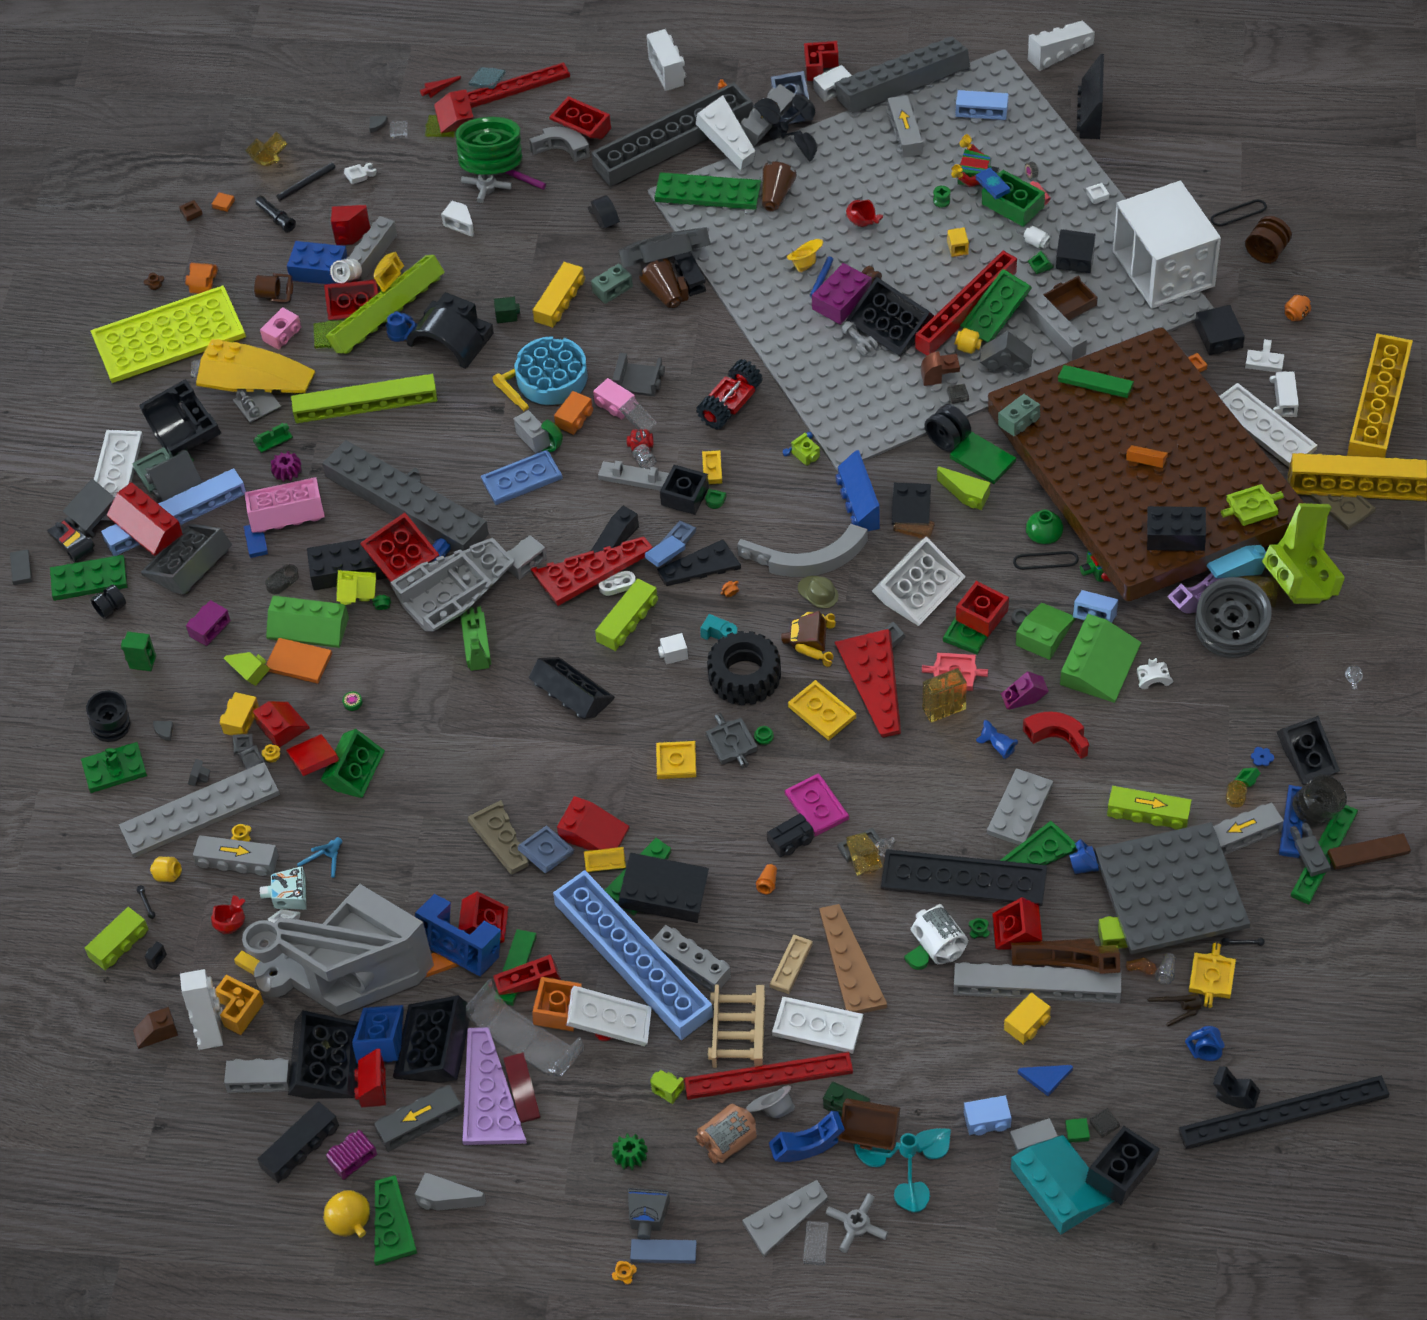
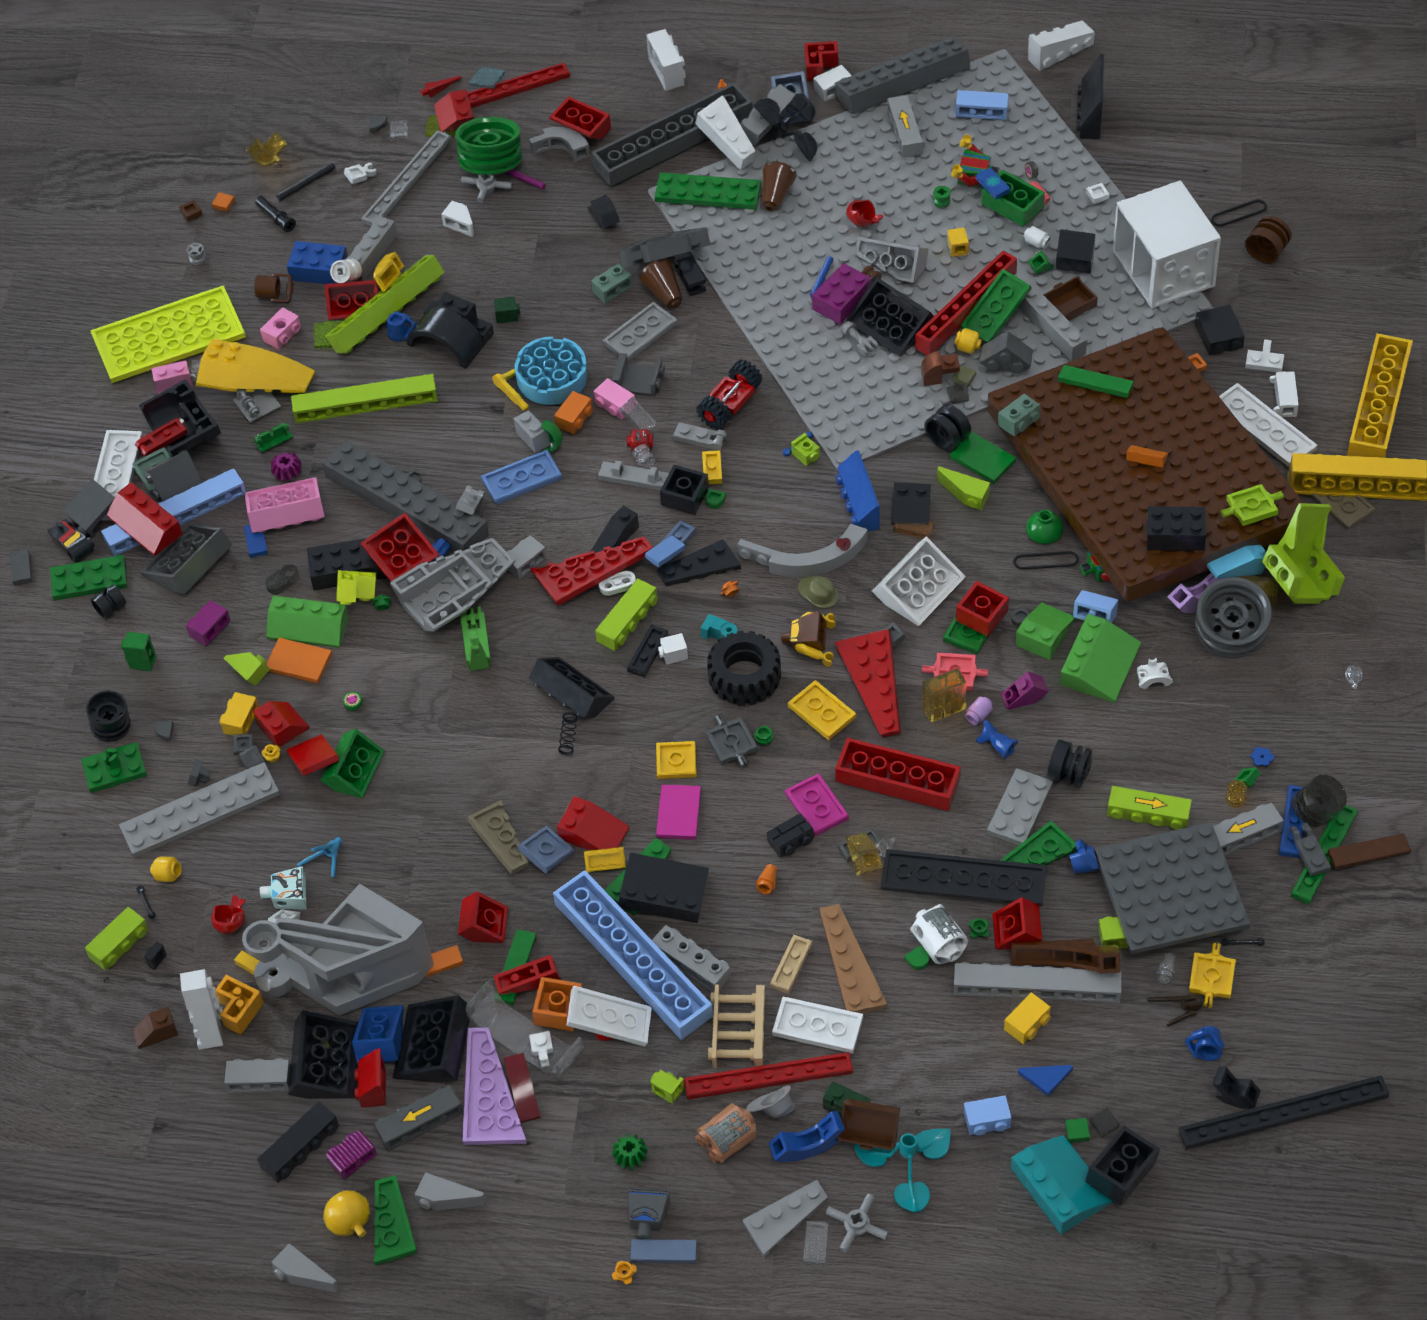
(154, 281): reddish brown plate -> none
(161, 437): none -> red plate
(170, 375): none -> bright pink brick
(196, 253): none -> light grey wheel
(201, 277): orange cylinder -> none
(235, 855): light grey brick -> none
(241, 829): yellow plate -> none
(301, 1271): none -> light grey slope
(349, 223): red slope -> none
(407, 177): none -> light grey tile
(470, 500): none -> light grey plate
(472, 951): blue plate -> none
(541, 1046): none -> white plate
(558, 294): yellow brick -> none
(568, 722): none -> black piece
(640, 331): none -> light grey tile
(647, 651): none -> black tile
(678, 812): none -> dark pink tile
(683, 288): reddish brown tile -> none
(699, 436): none -> light grey plate
(805, 255): yellow piece -> none
(844, 543): none -> dark red piece
(897, 259): none -> light grey wedge
(898, 774): none -> red brick
(965, 376): none -> olive tile
(979, 710): none -> lavender brick
(1033, 1134): light grey tile -> none
(1057, 725): red arch -> none
(1067, 763): none -> black wheel
(1141, 964): clear orange arm -> none
(1297, 308): orange head -> none
(1308, 749): black slope -> none

